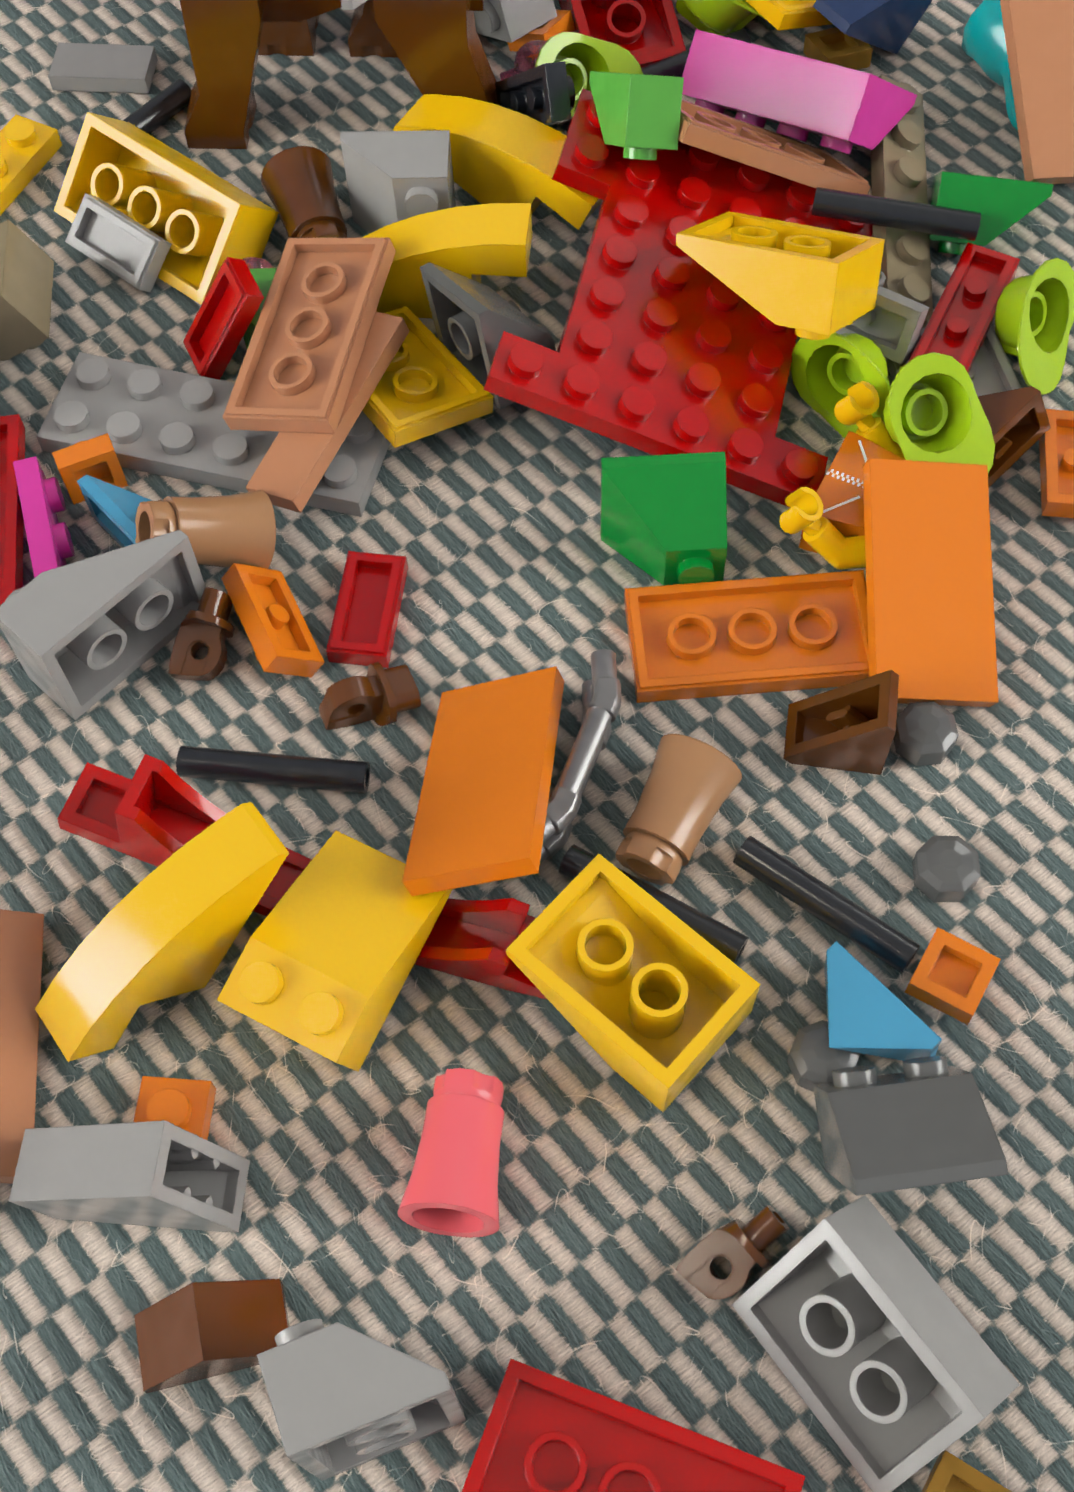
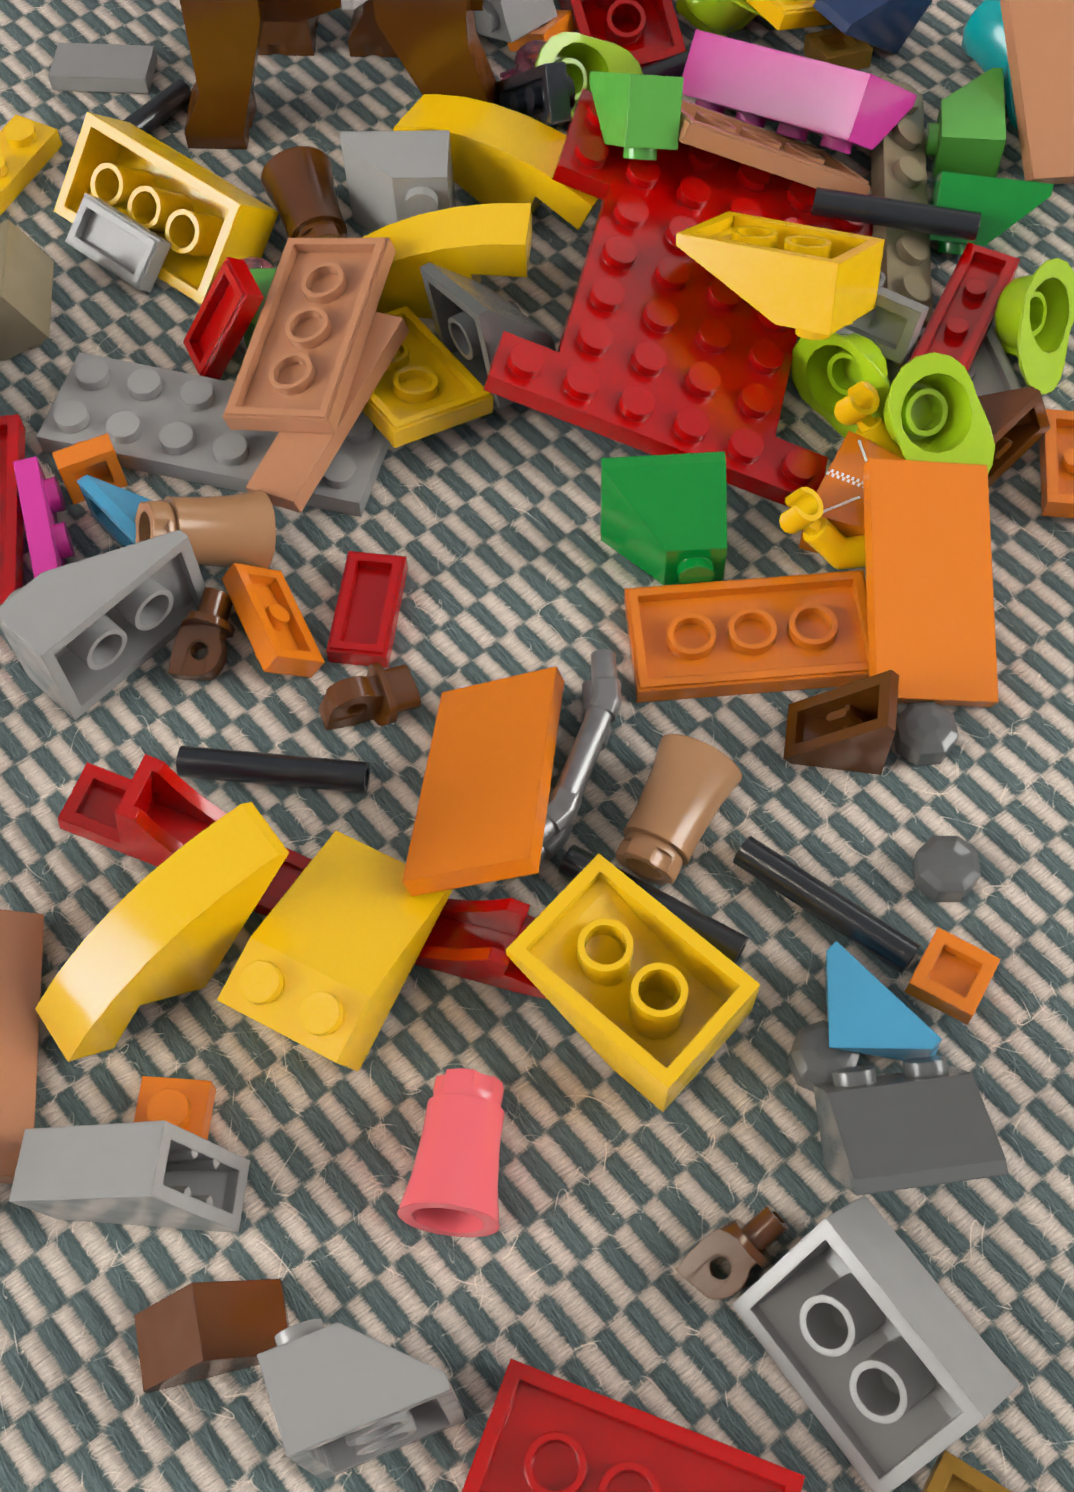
(970, 128): none -> bright green slope

